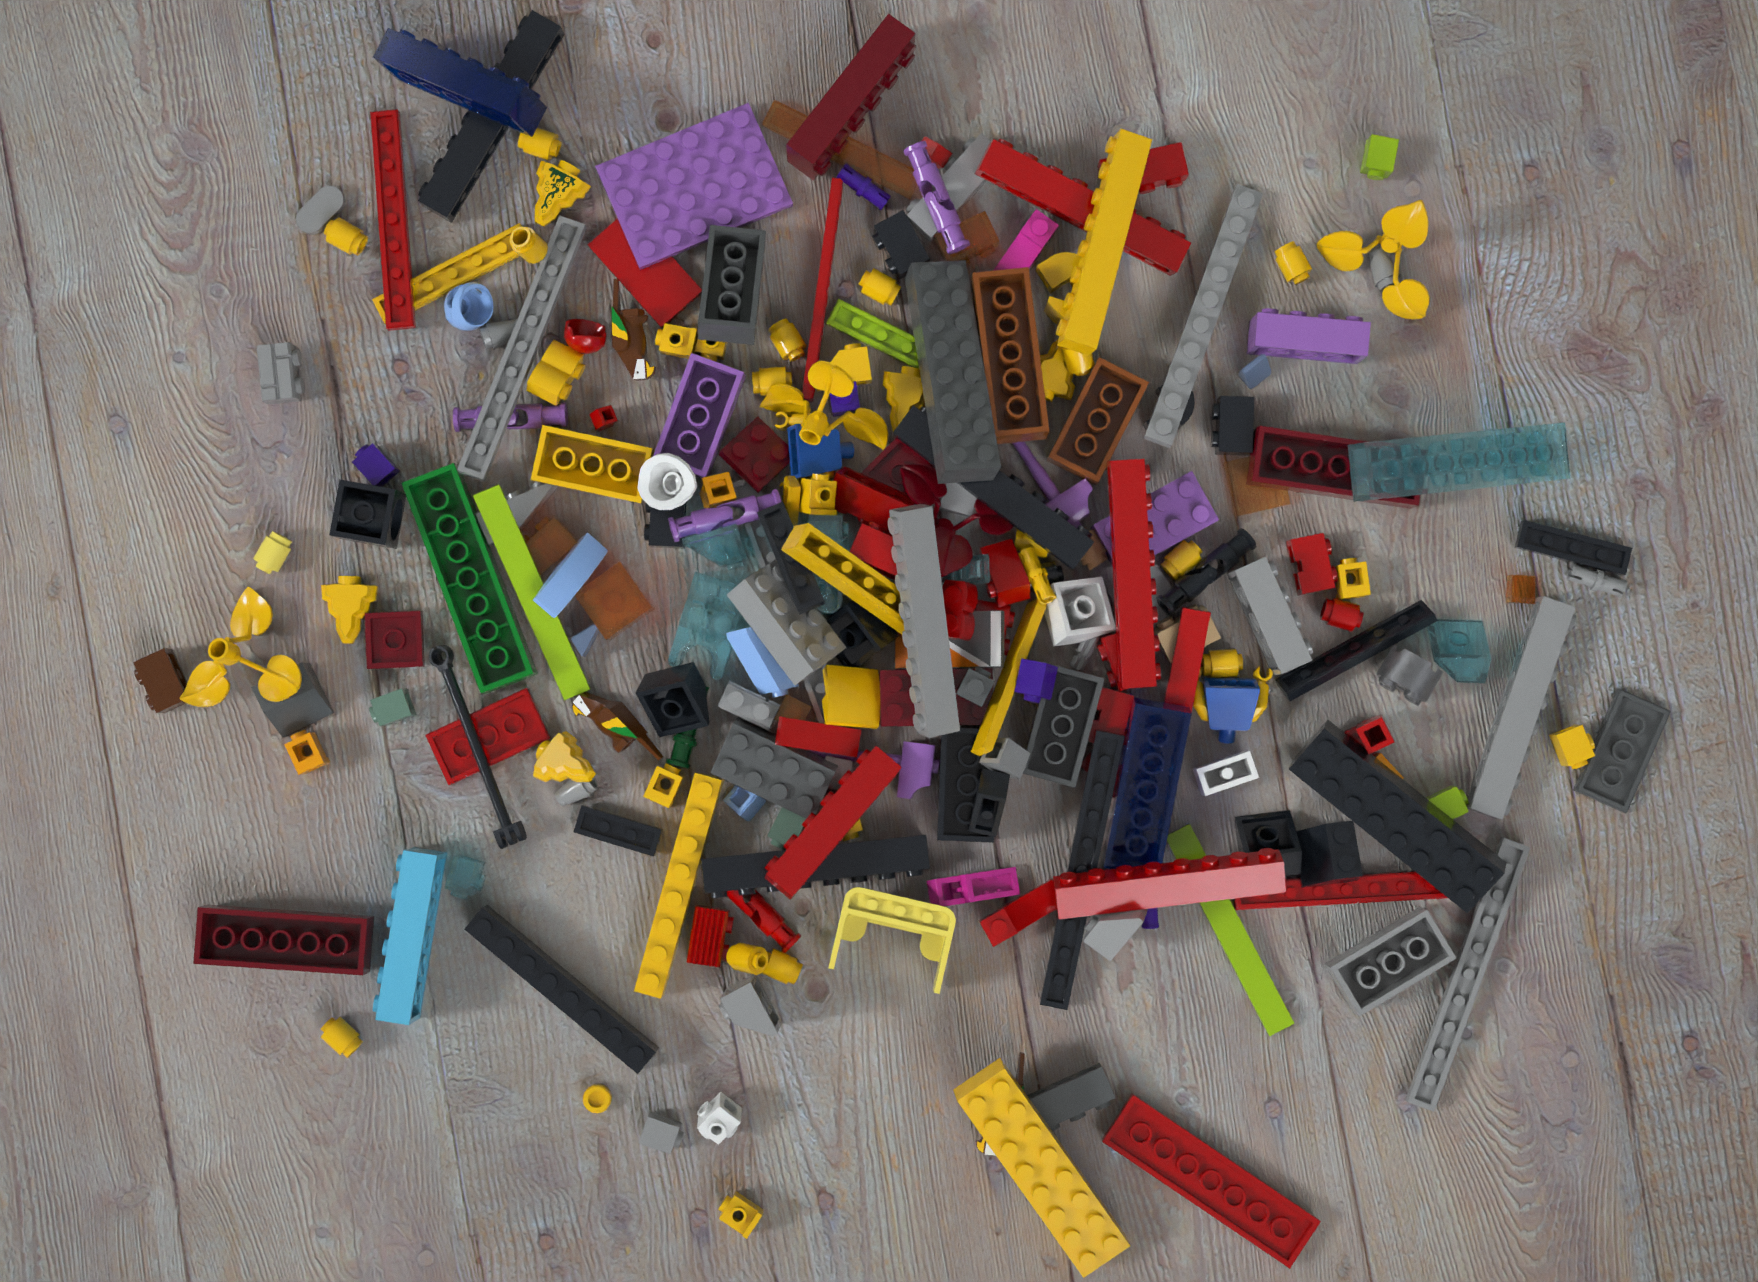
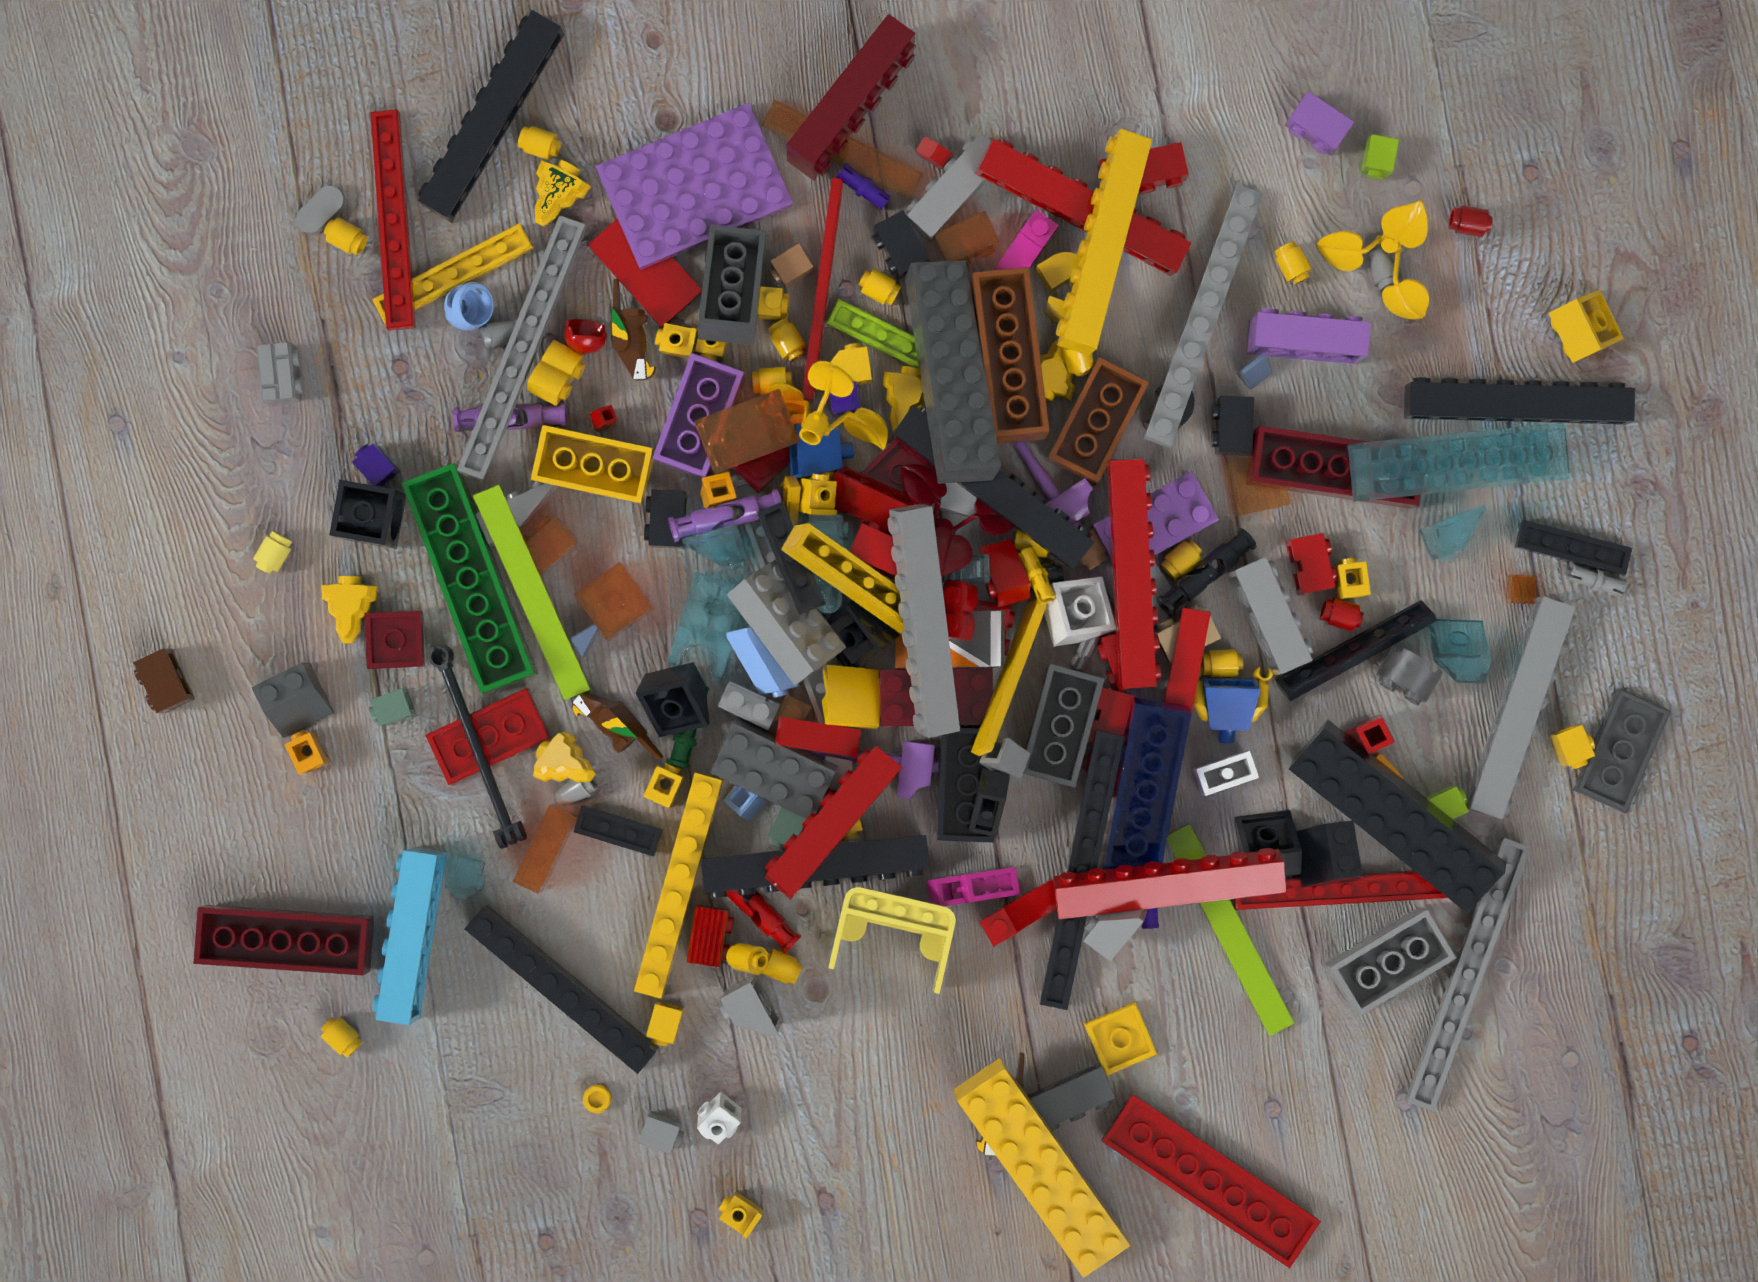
(207, 681): yellow plant -> none
(461, 81): clear blue brick -> none
(528, 244): yellow brick -> none
(545, 848): none -> clear orange brick
(570, 575): light blue slope -> none
(664, 1023): none -> yellow brick
(666, 481): white helmet -> none
(746, 431): none -> clear orange slope
(773, 304): none -> yellow brick
(791, 267): none -> medium nougat brick
(938, 201): medium lavender piece -> none
(975, 686): dark grey brick -> none
(1035, 680): dark purple brick -> none
(1120, 1038): none -> yellow tile
(1319, 124): none -> medium lavender brick
(1451, 534): none -> clear light blue slope
(1470, 221): none -> red brick
(1519, 402): none -> black brick
(1585, 326): none -> yellow slope

